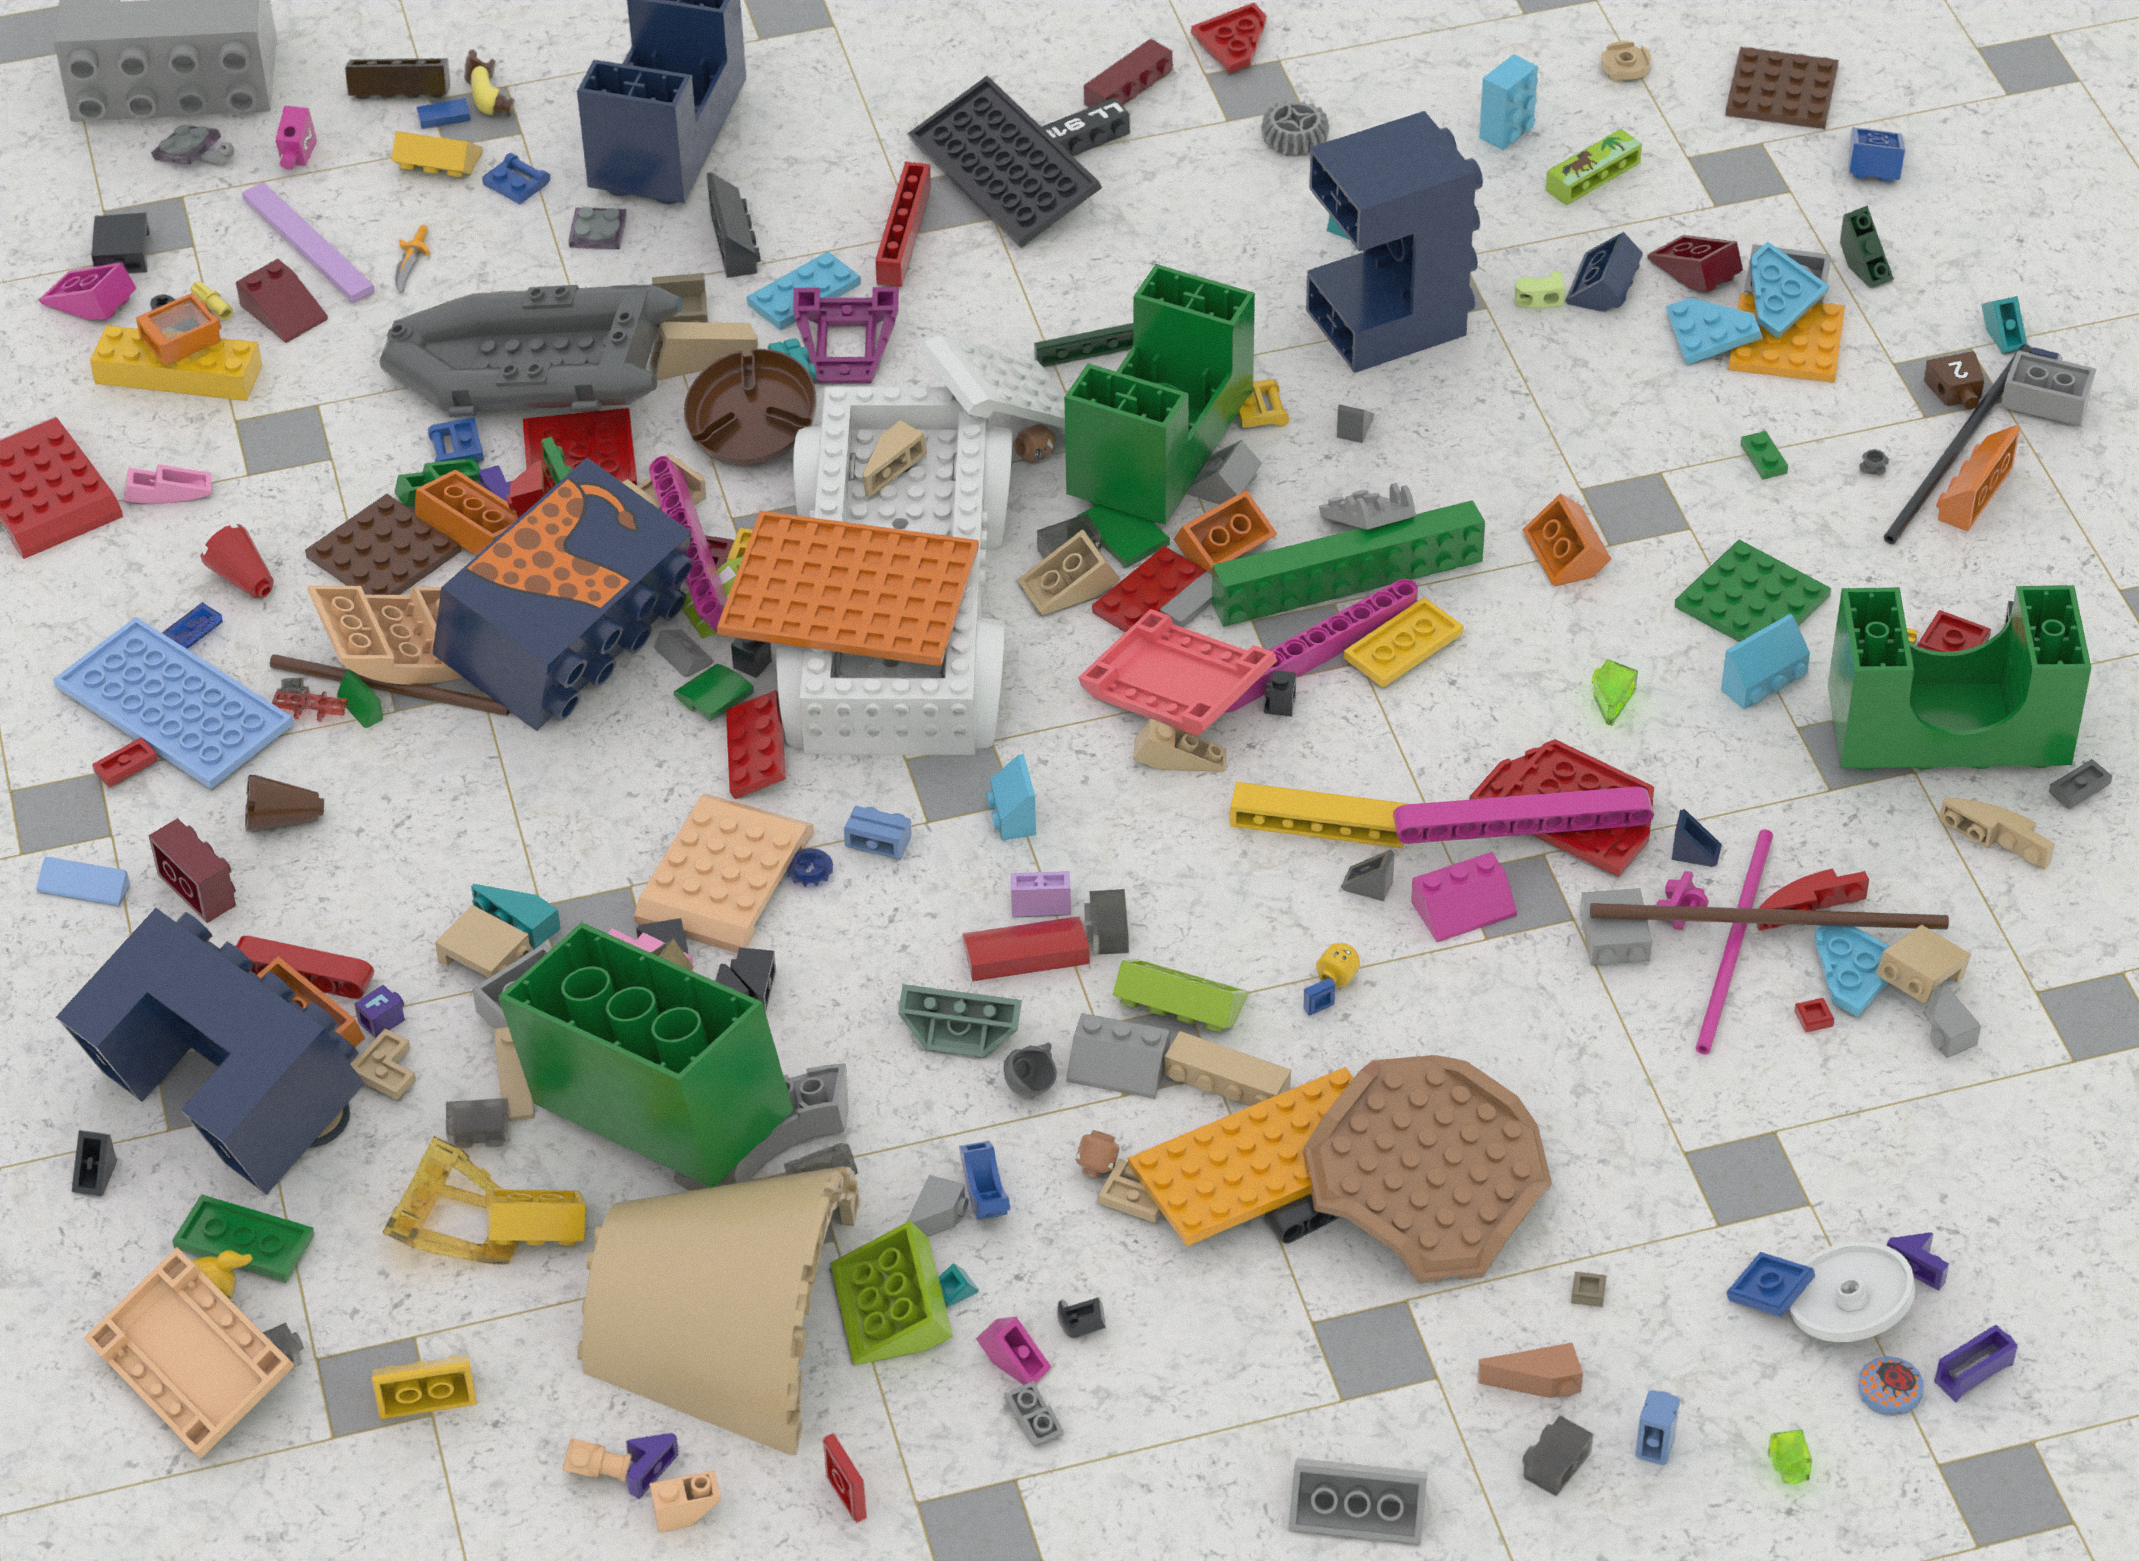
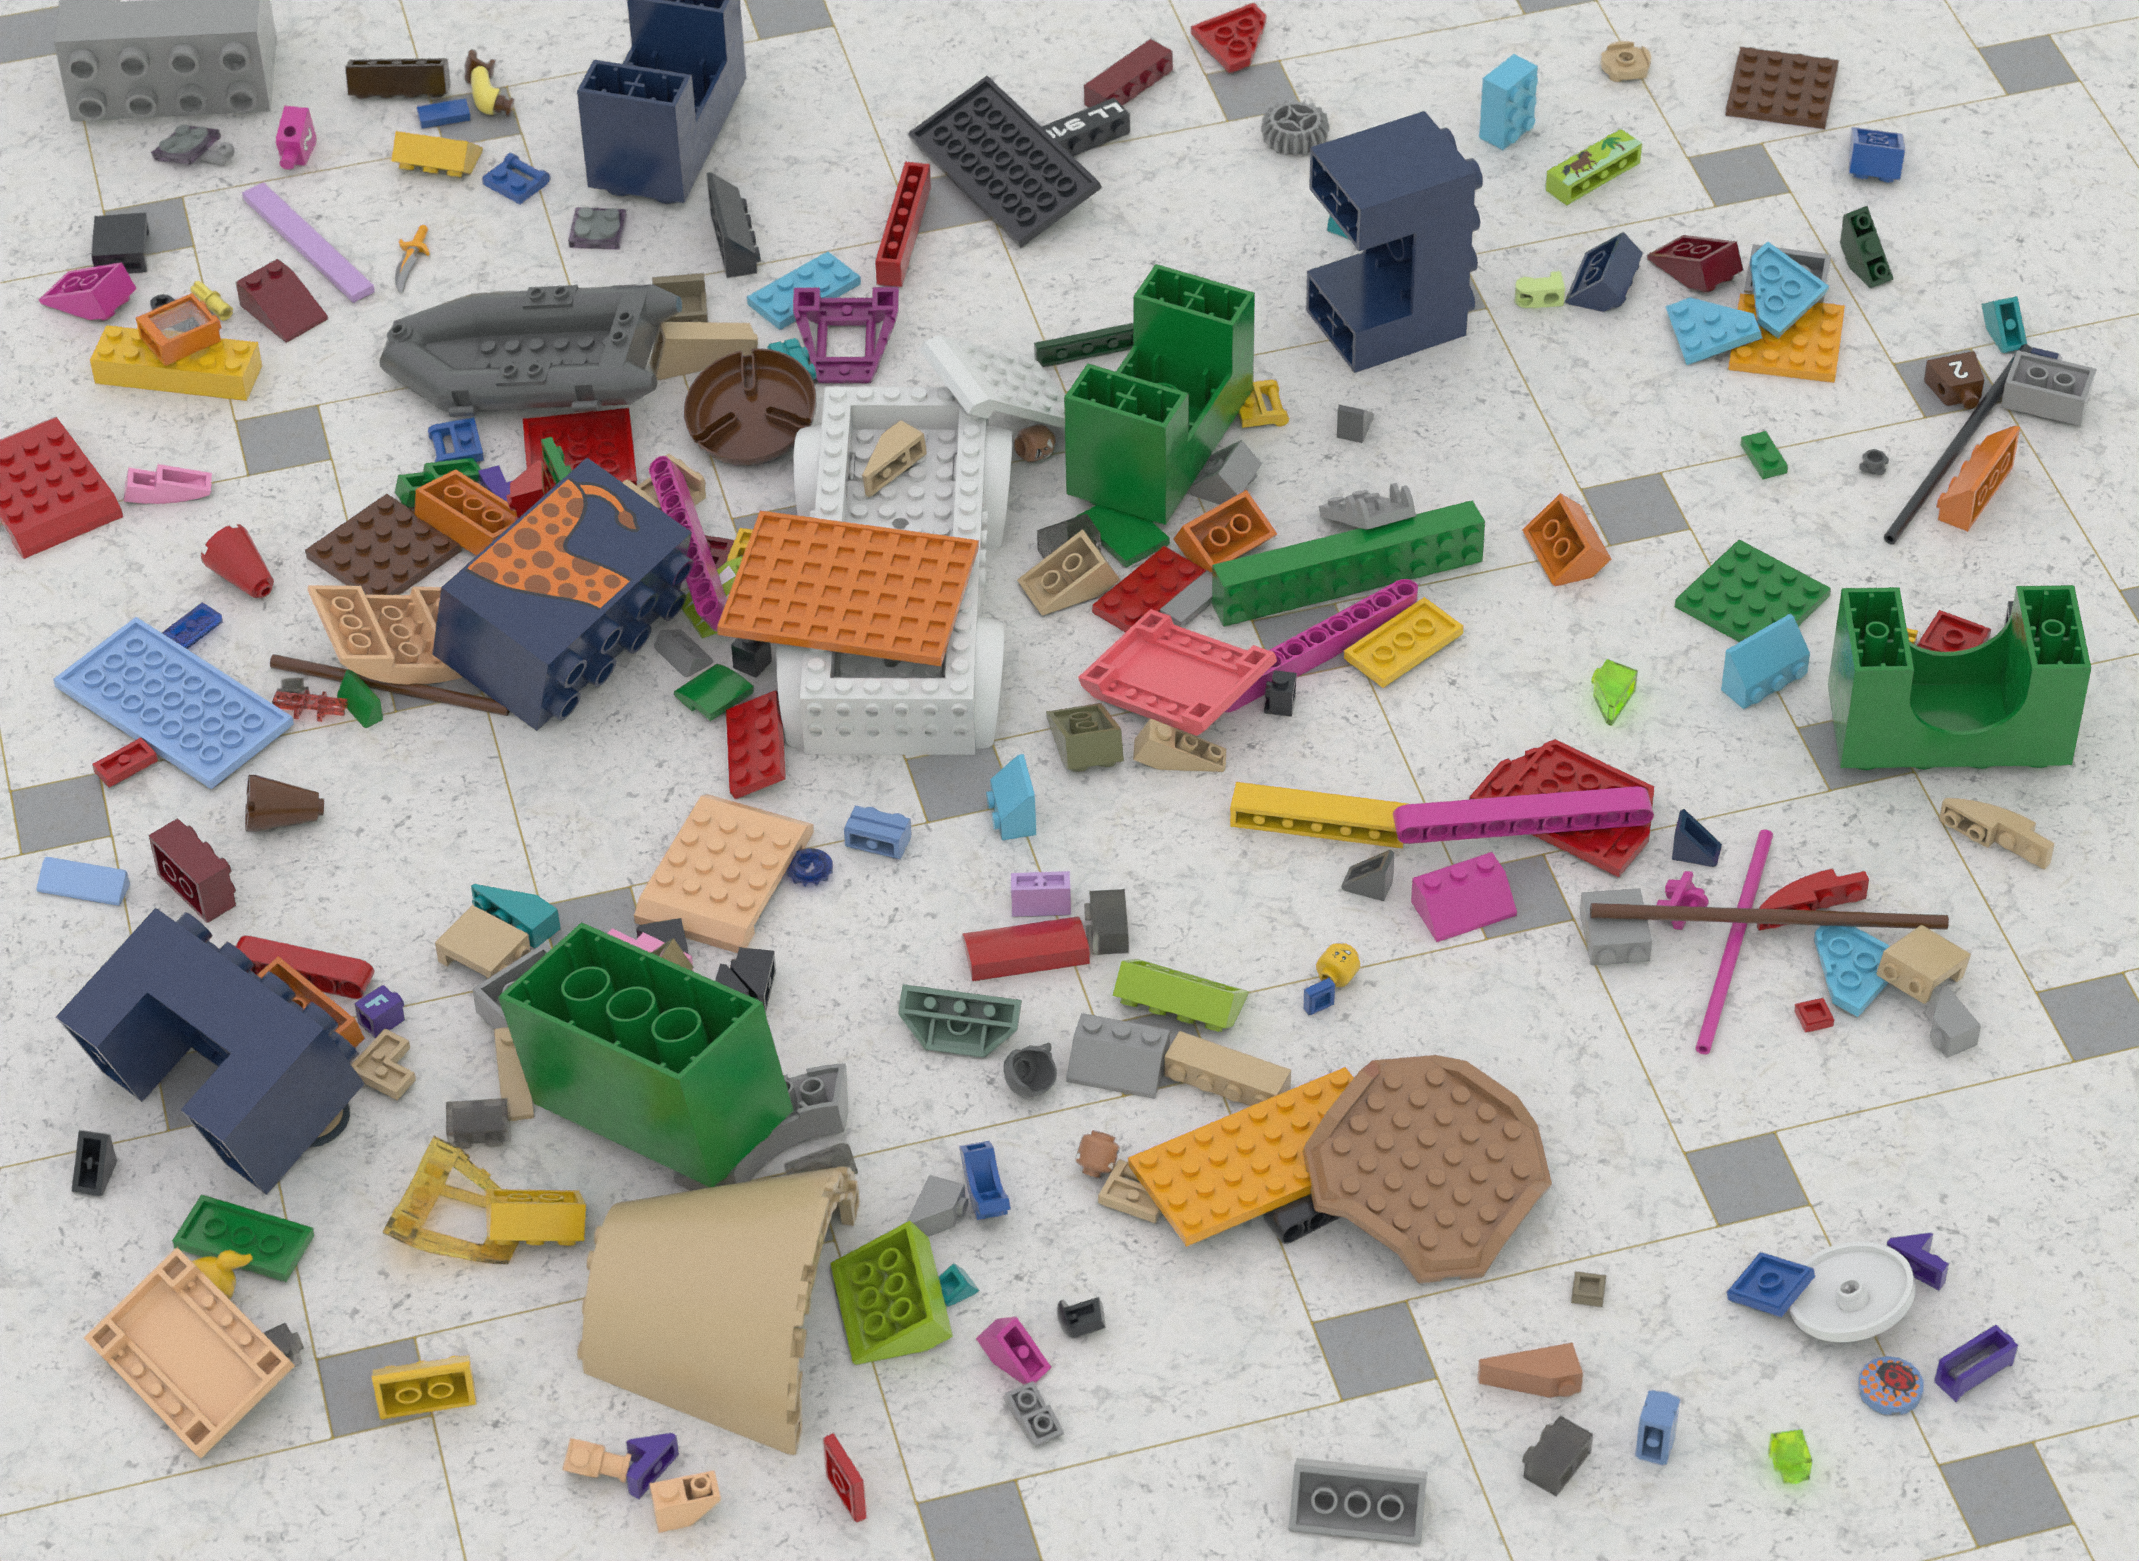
(1086, 737): none -> olive slope
(2080, 783): dark grey plate -> none

